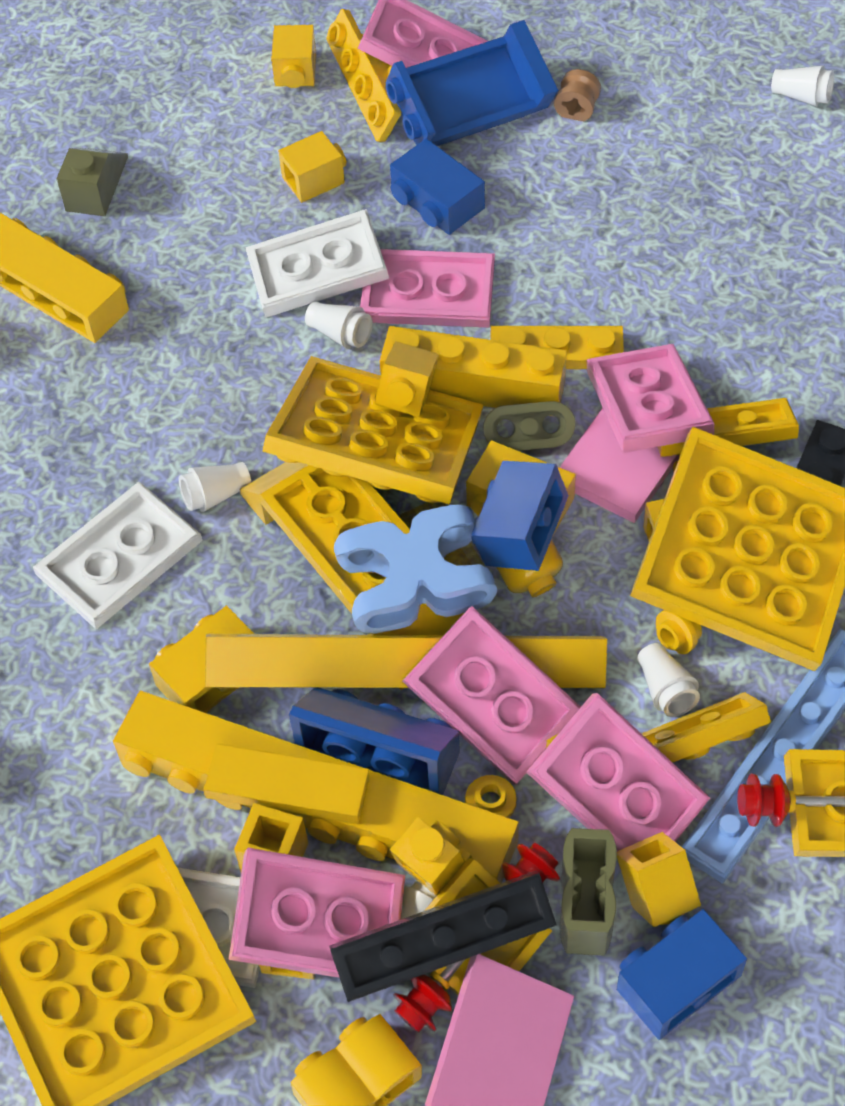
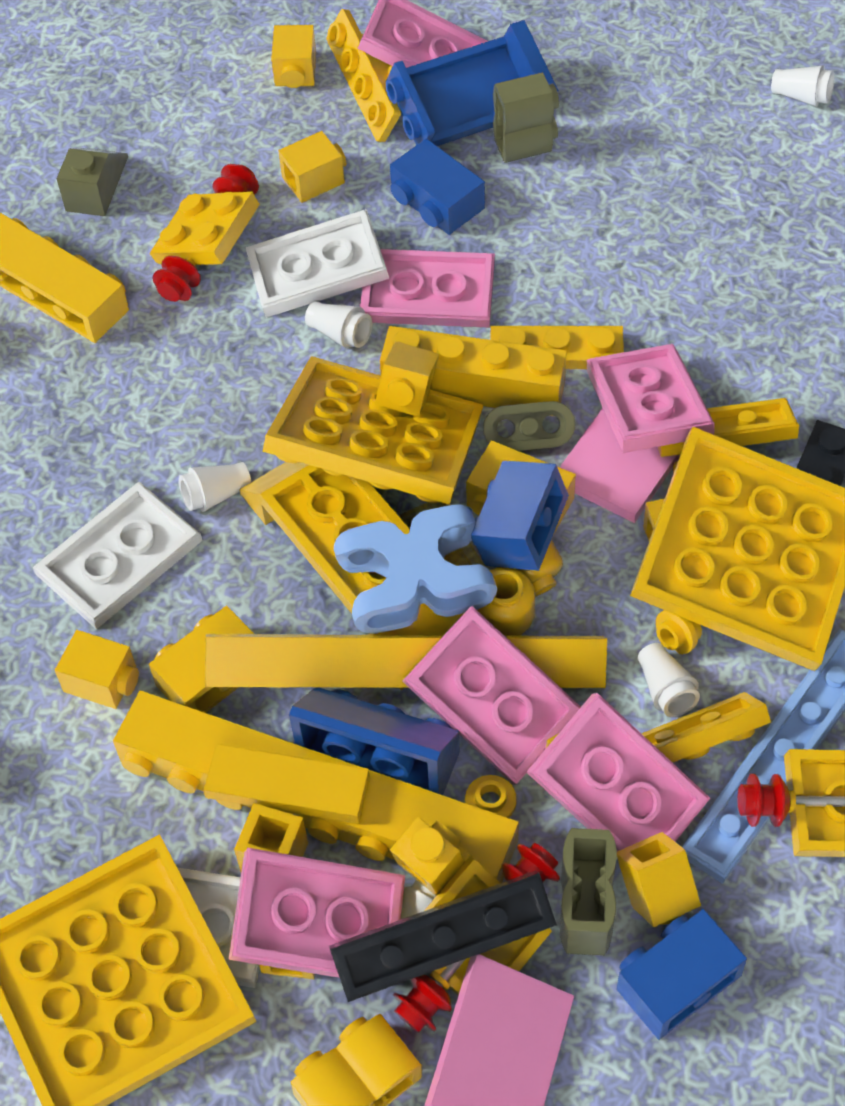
(97, 669): none -> yellow brick
(204, 231): none -> yellow plate
(513, 604): none -> yellow head
(524, 117): none -> olive brick
(577, 95): medium nougat wheel -> none

